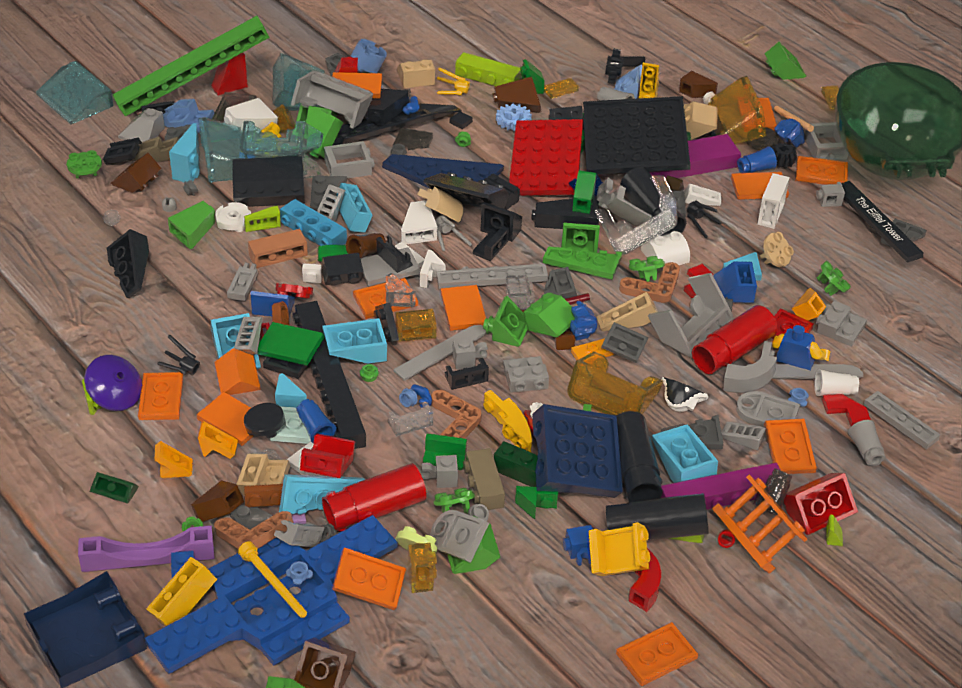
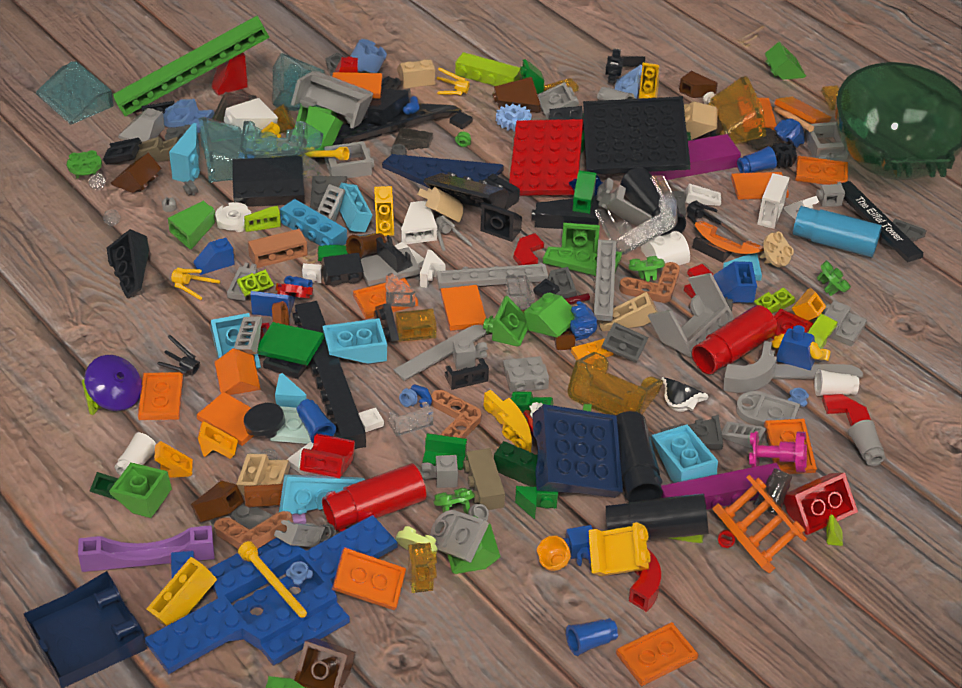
(93, 181): none -> clear plate
(138, 452): none -> white plant
(142, 489): none -> bright green slope
(182, 277): none -> yellow plant
(191, 521): bright green plate -> none
(215, 256): none -> blue slope
(255, 282): none -> lime slope
(298, 281): none -> blue arm
(340, 153): none -> yellow piece
(369, 373): bright green plate -> none
(371, 419): none -> white plate
(384, 210): none -> yellow slope
(390, 83): none -> black plate
(492, 244): black panel -> none
(525, 399): none -> green slope
(526, 246): none -> red tile
(546, 287): none -> black tile
(553, 553): none -> light orange hair
(557, 97): none -> light grey plate
(590, 635): none -> blue plant
(605, 280): none -> light grey plate
(675, 183): dark brown slope -> none
(708, 248): none -> black slope
(709, 231): none -> orange slope
(775, 301): none -> lime slope
(787, 451): none -> dark pink piece
(793, 209): none -> white slope
(802, 110): none -> orange tile
(822, 329): none -> lime slope
(837, 231): none -> dark azure piece
(902, 420): light grey plate -> none

